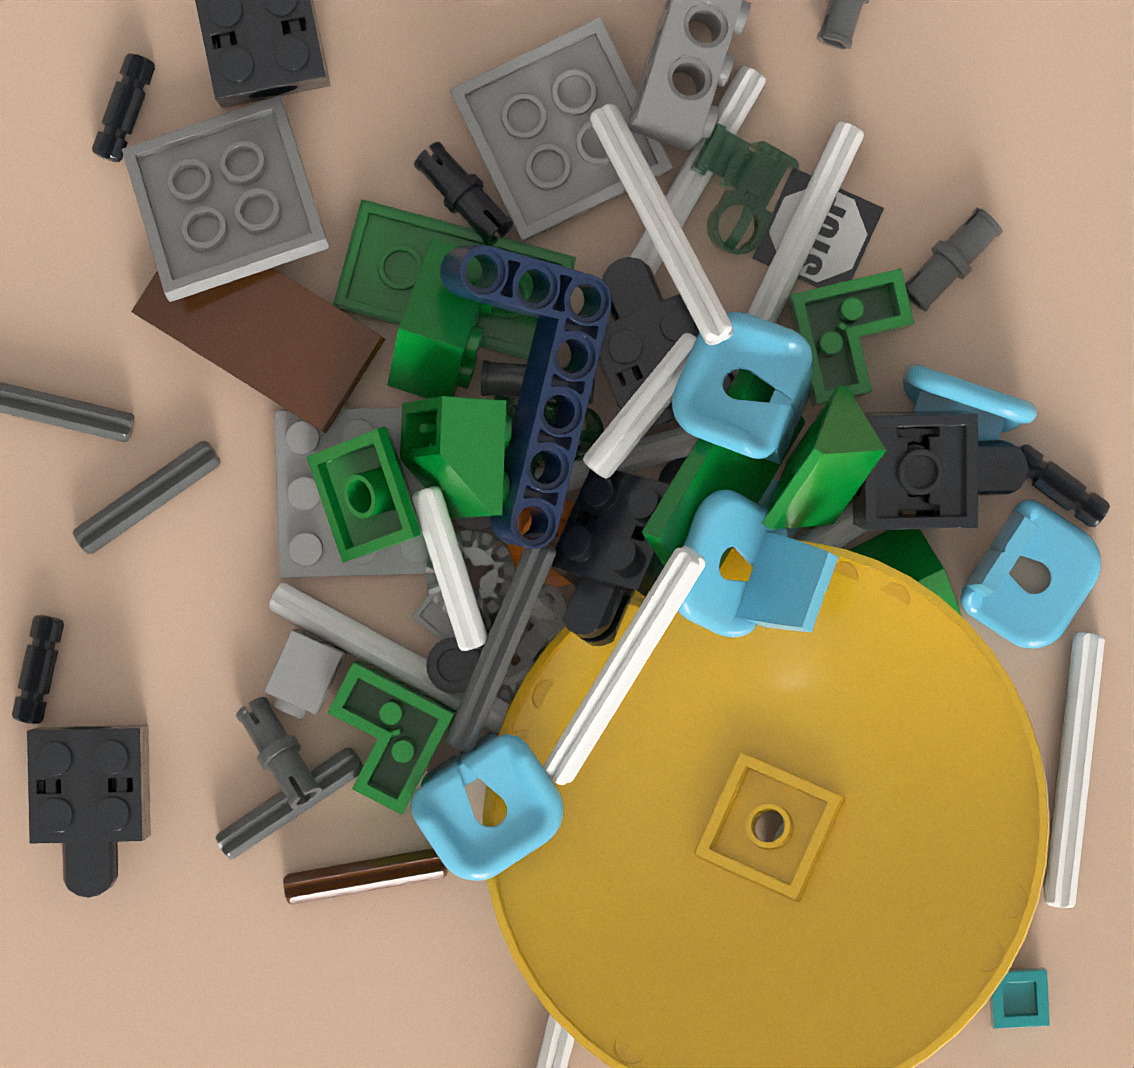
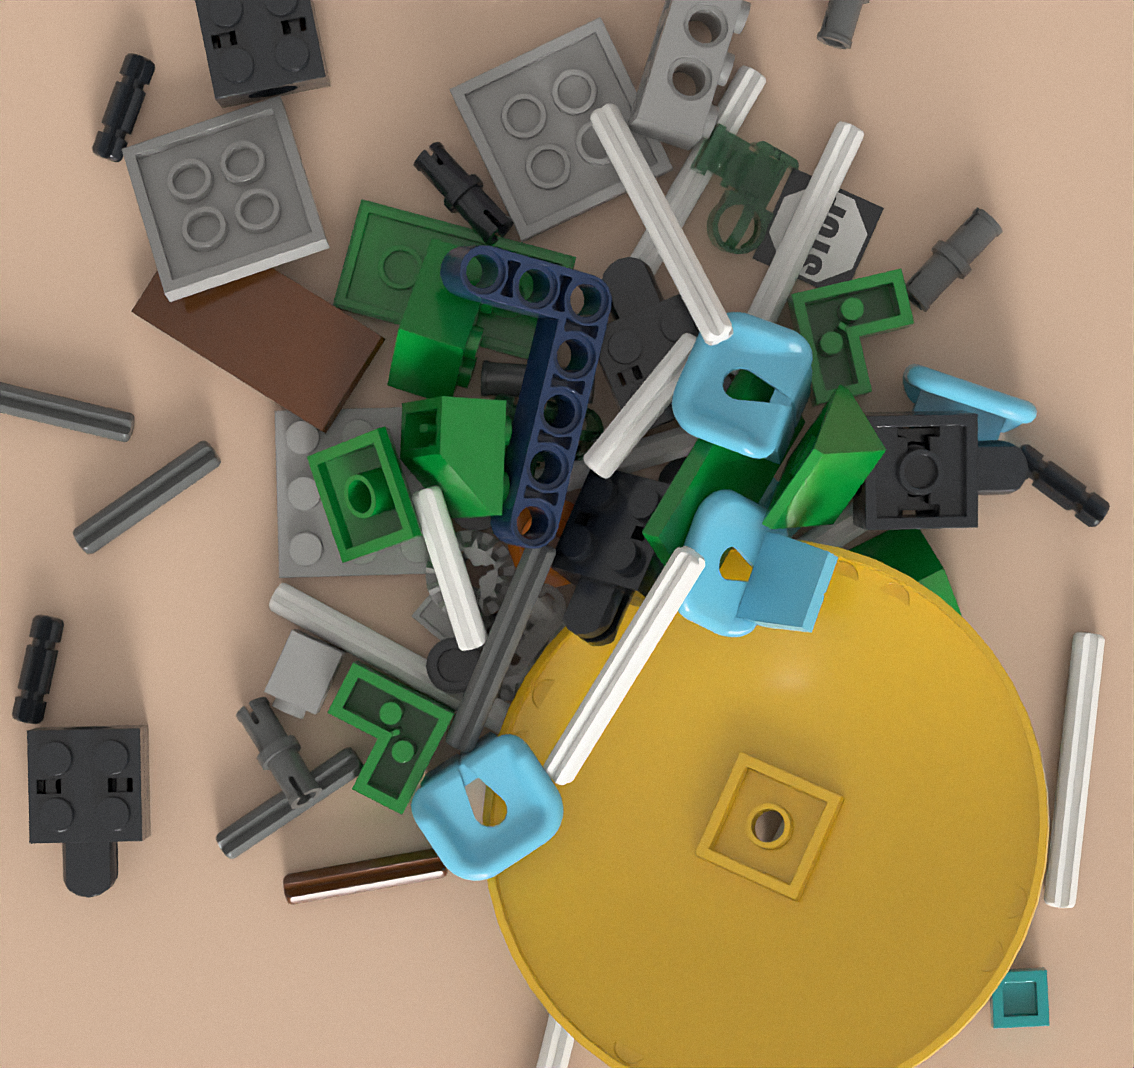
(1004, 606): medium azure piece -> none

